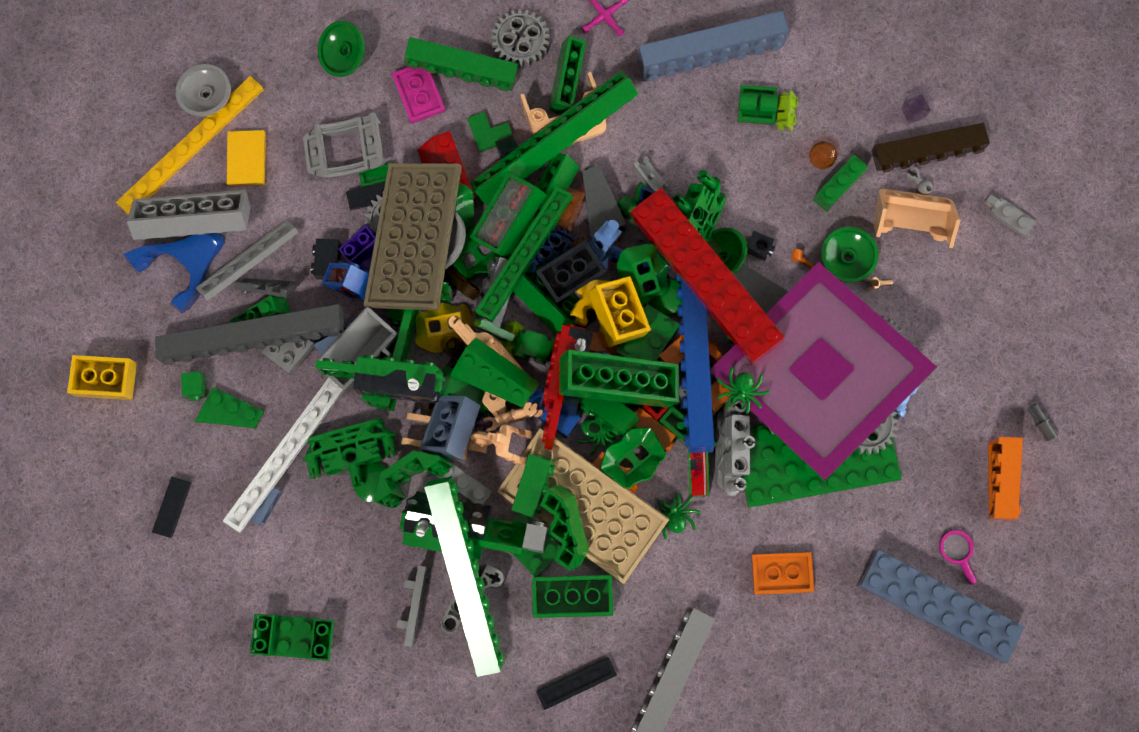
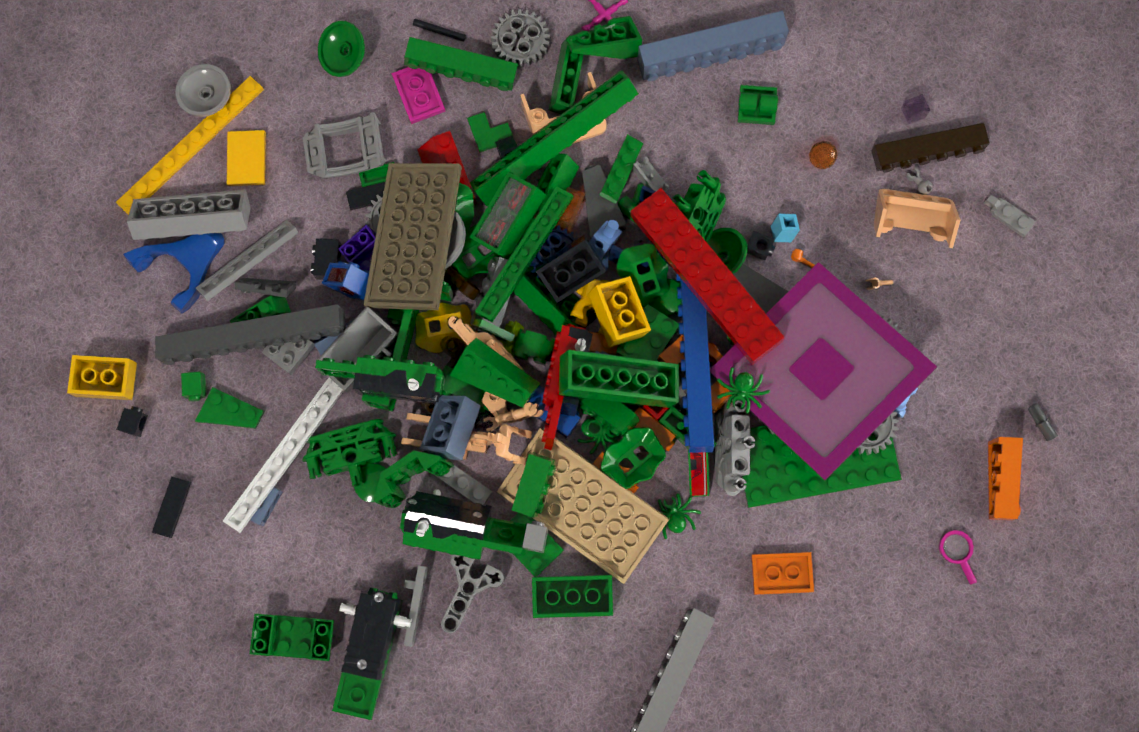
(132, 421): none -> black brick
(367, 651): none -> piece
(440, 30): none -> black piece
(464, 576): brick -> none
(566, 526): green brick -> none
(576, 683): black tile -> none
(613, 40): none -> green wedge
(621, 169): none -> green plate
(785, 228): none -> medium azure brick
(788, 103): lime hinge -> none
(840, 183): green brick -> none
(855, 244): green dish -> none
(940, 606): sand blue brick -> none

